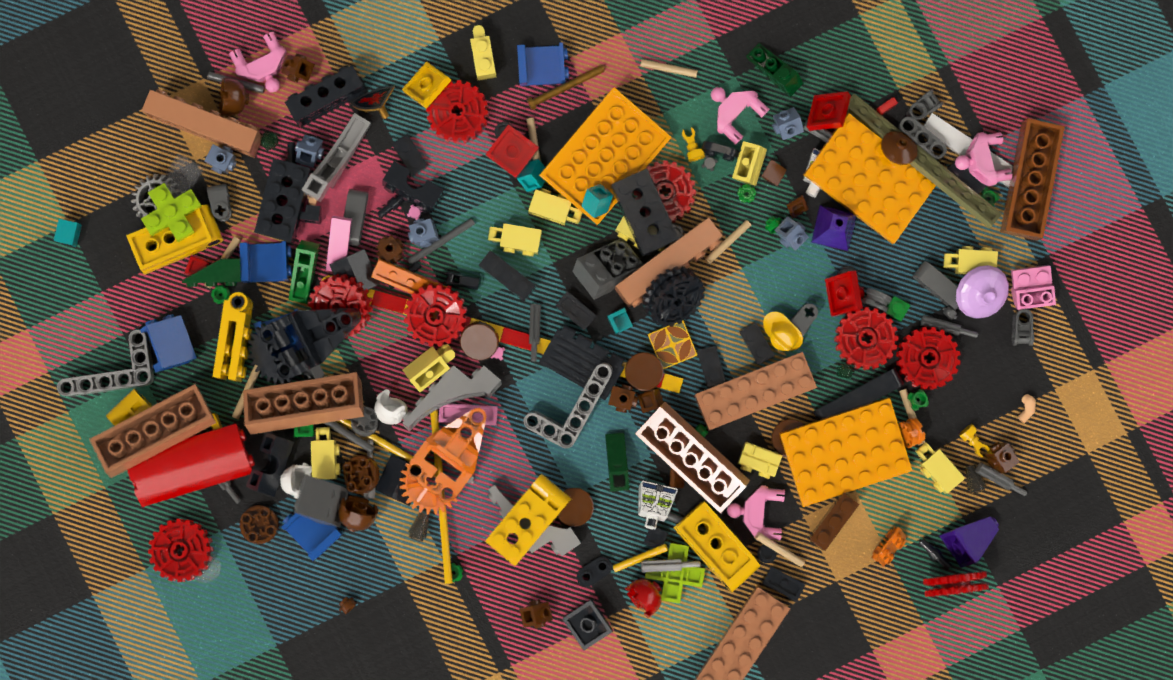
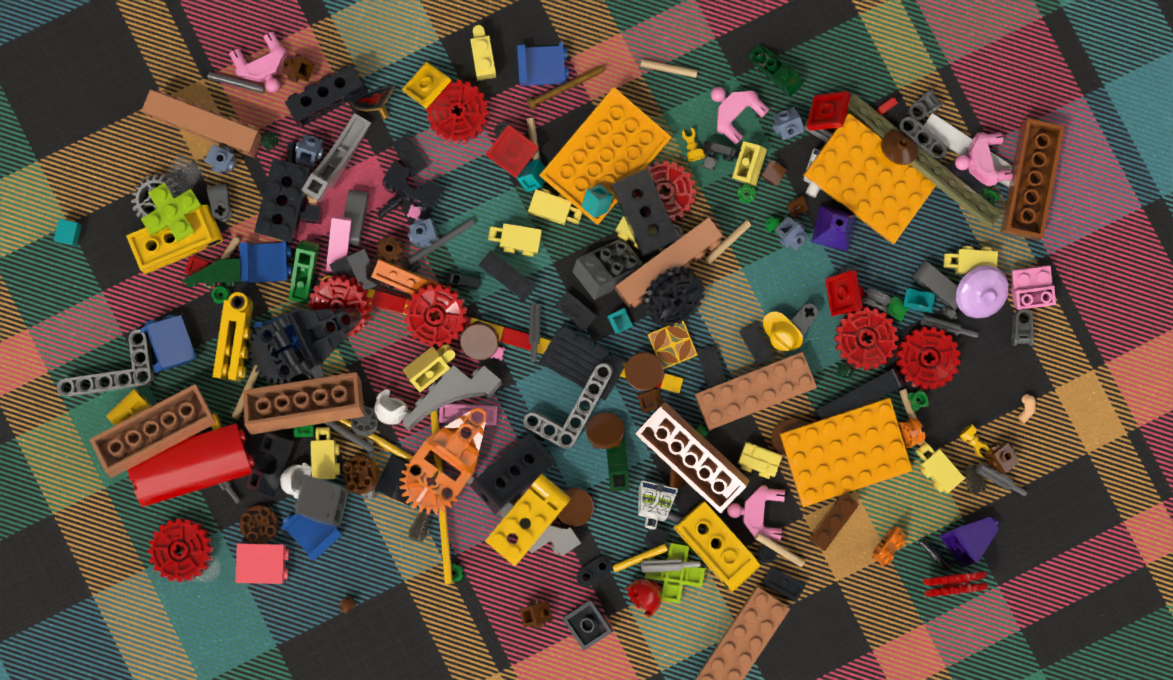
(232, 97): reddish brown cylinder -> none
(261, 563): none -> coral brick
(357, 513): reddish brown cylinder -> none
(513, 460): none -> black brick
(605, 431): none -> reddish brown tile
(617, 393): reddish brown brick -> none
(919, 300): none -> teal panel

